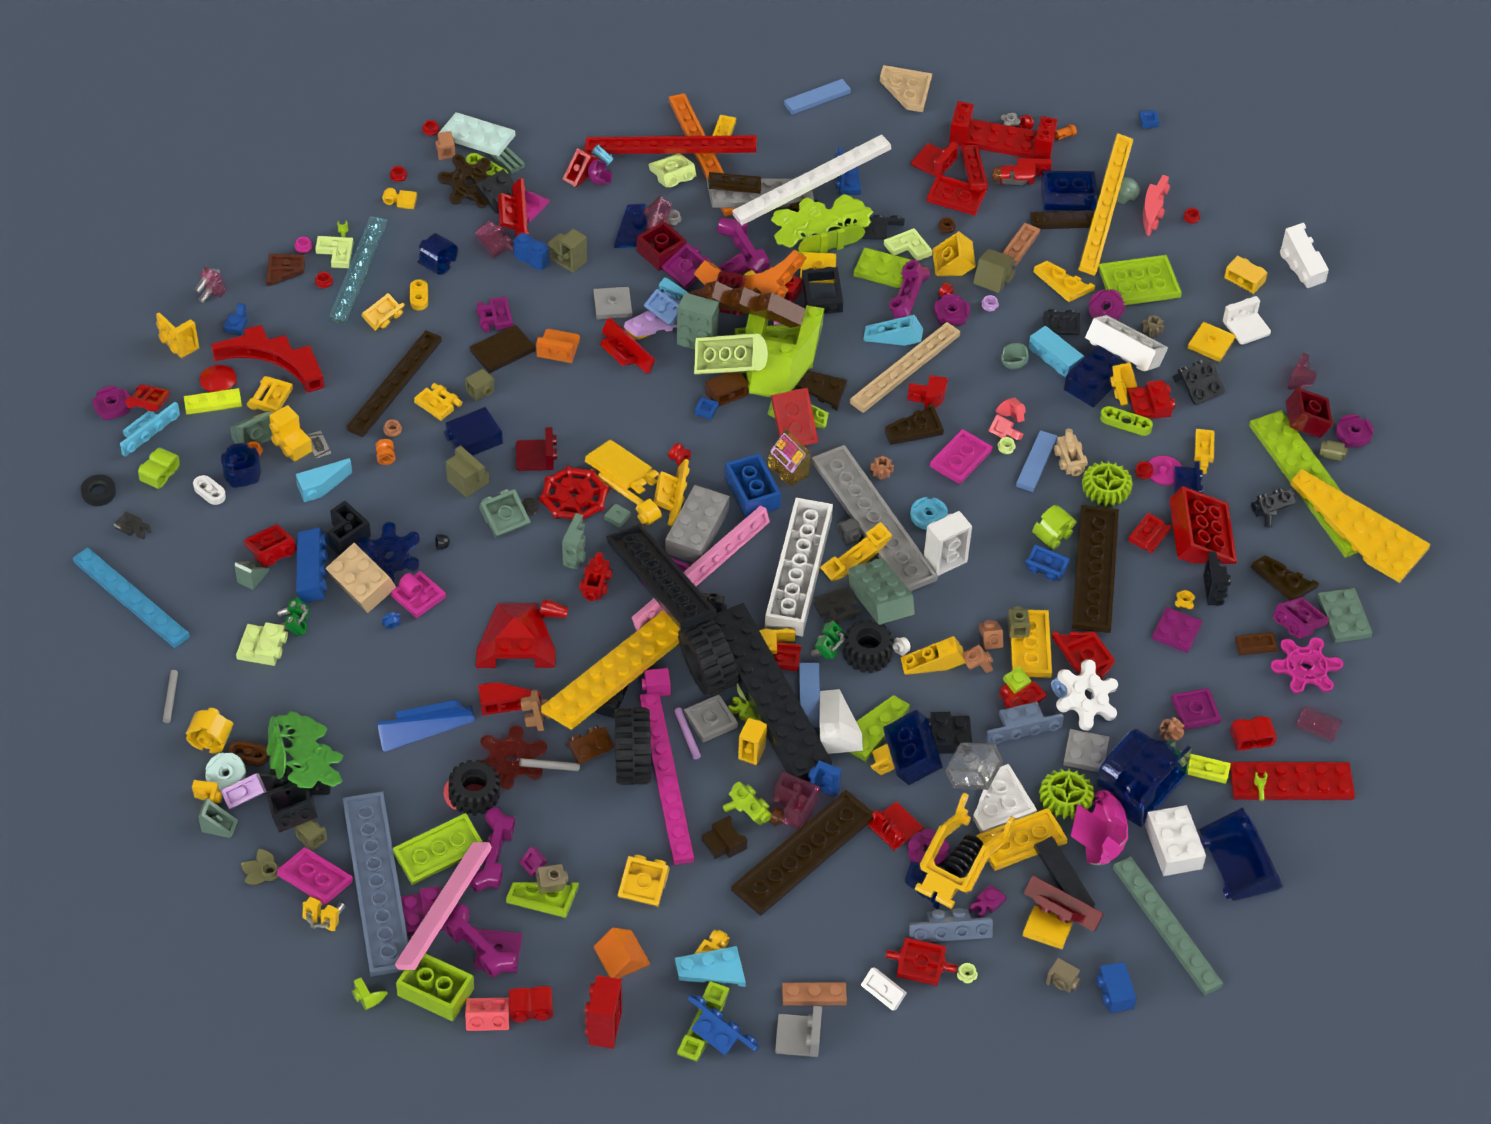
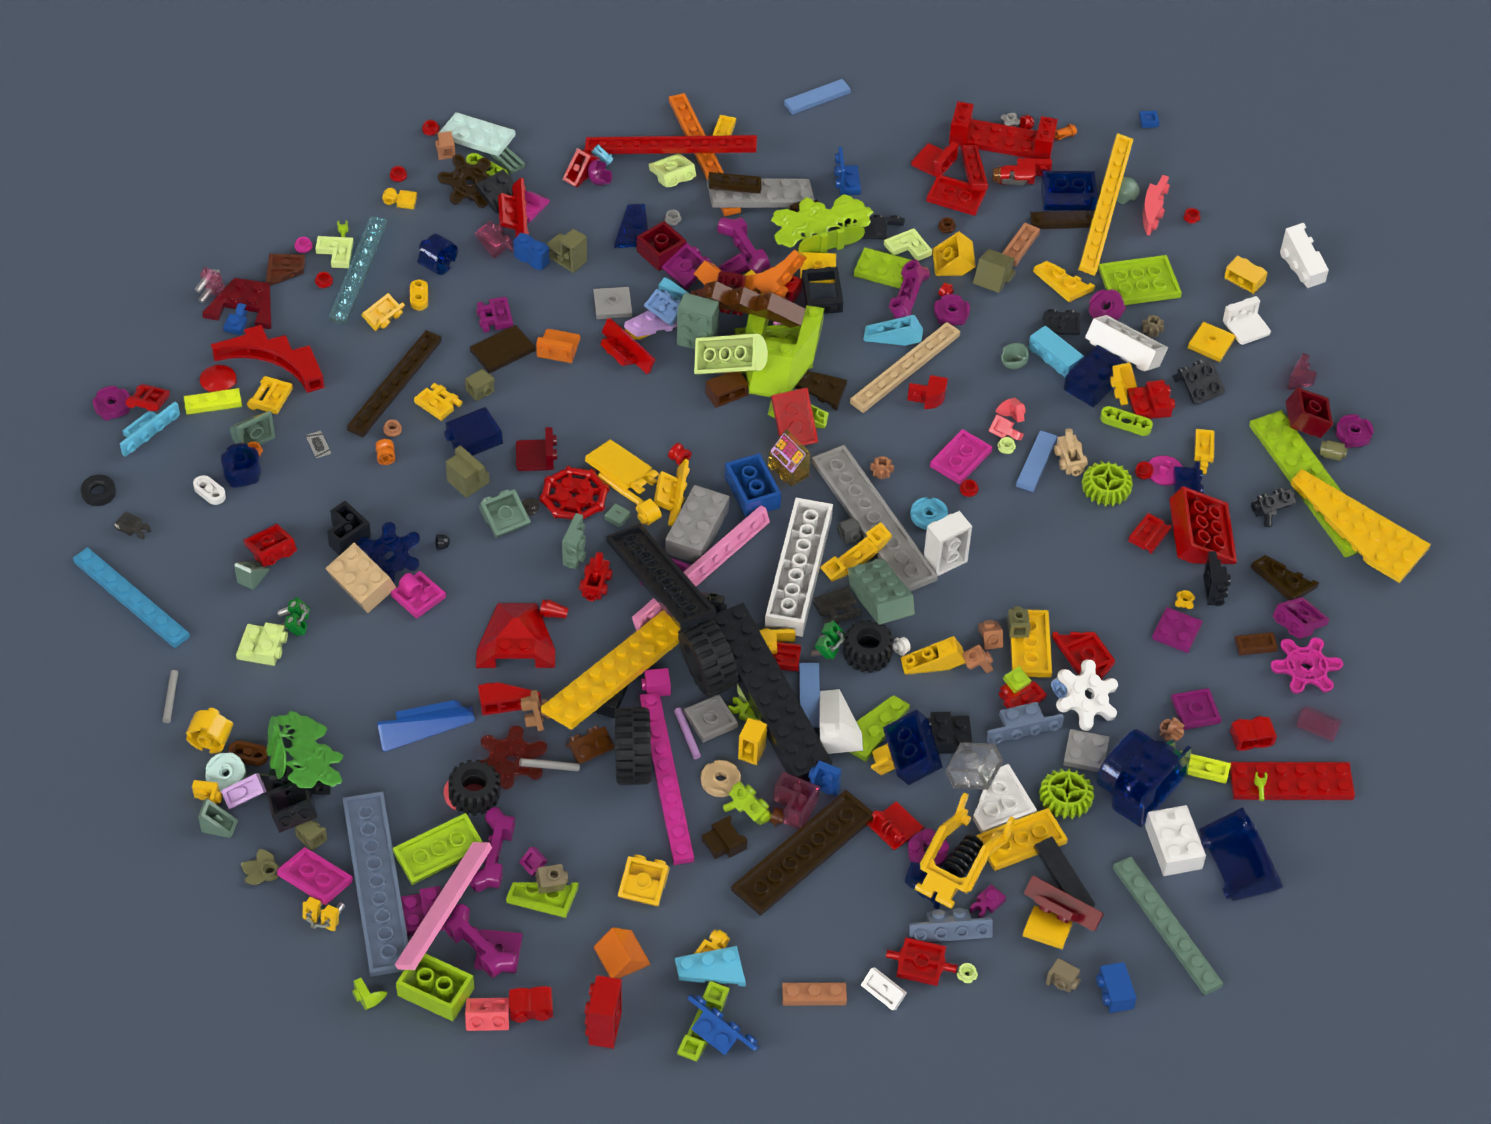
(158, 468): lime brick -> none
(181, 339): yellow bracket -> none
(249, 292): none -> dark red wing
(288, 434): yellow brick -> none
(311, 565): blue brick -> none
(320, 480): medium azure slope -> none
(391, 620): blue plate -> none
(658, 212): clear pink slope -> none
(706, 408): blue plate -> none
(719, 768): none -> tan tile
(799, 1034): light grey bracket -> none
(811, 179): white plate -> none
(907, 86): tan plate -> none
(918, 426): dark brown wing -> none
(969, 488): none -> red plate
(990, 303): lavender plate -> none
(1047, 562): blue bracket -> none
(1054, 526): lime brick -> none
(1095, 569): dark brown plate -> none
(1103, 830): dark pink animal -> none
(1345, 615): sand green plate -> none

